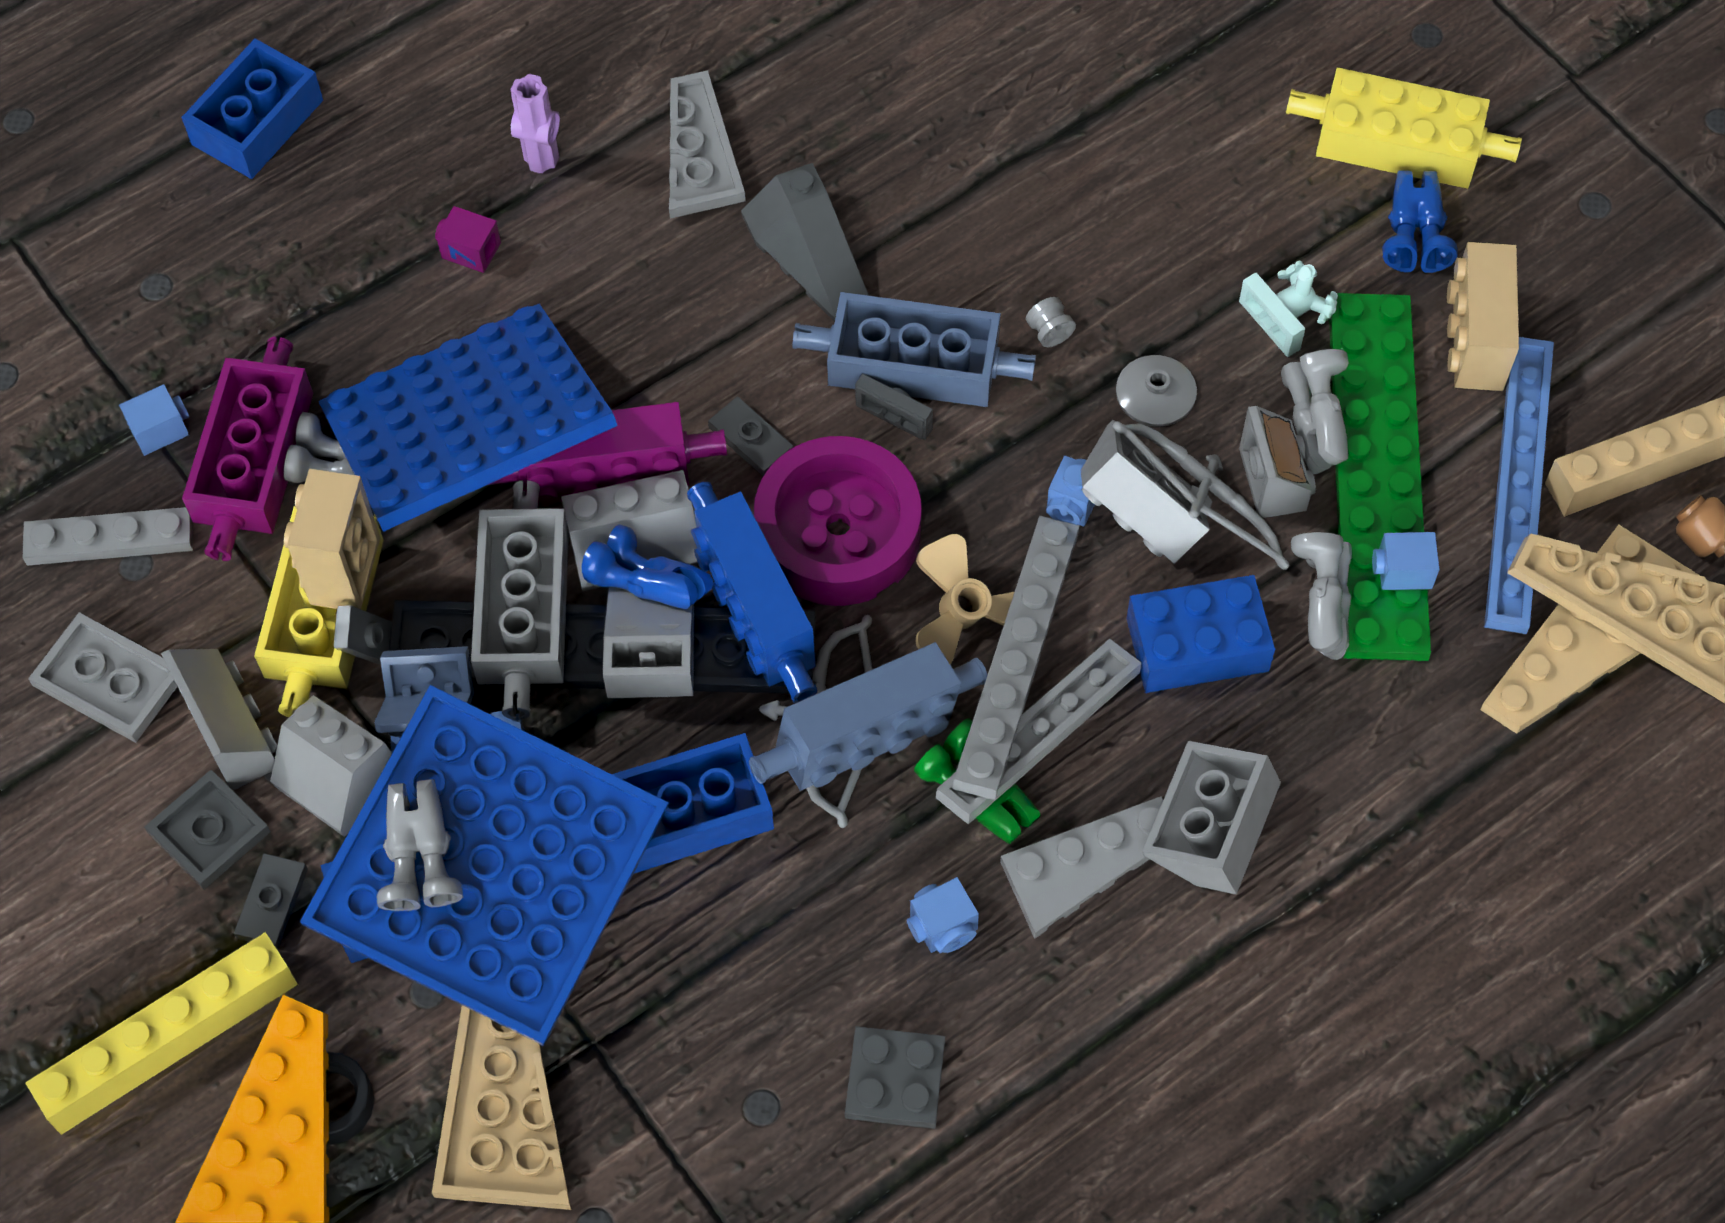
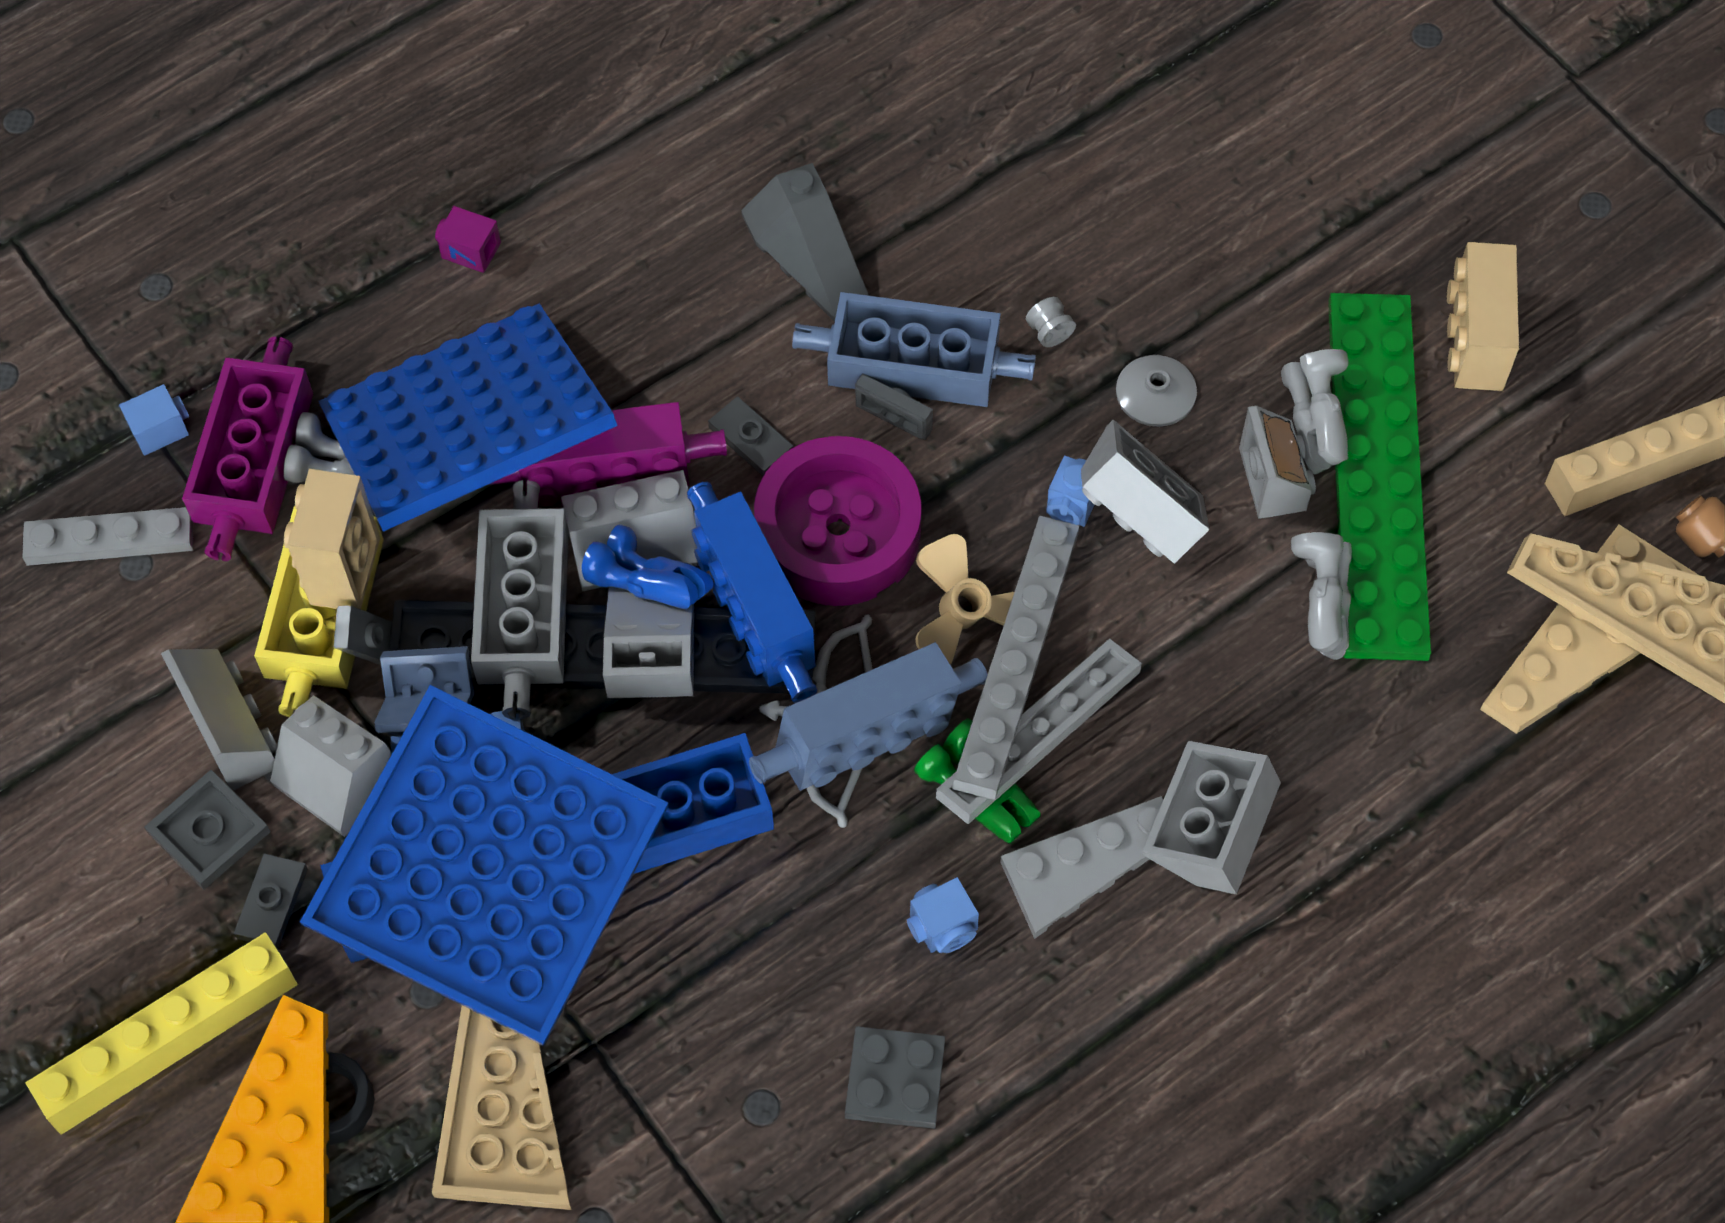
(105, 677): light grey plate -> none
(252, 108): blue brick -> none
(414, 832): light grey piece -> none
(535, 123): lavender piece -> none
(701, 157): light grey wing -> none
(1198, 496): light grey piece -> none
(1200, 633): blue brick -> none
(1279, 311): light aqua piece -> none
(1402, 127): light yellow brick -> none
(1406, 561): medium blue brick -> none
(1420, 209): blue piece -> none
(1519, 482): medium blue plate -> none

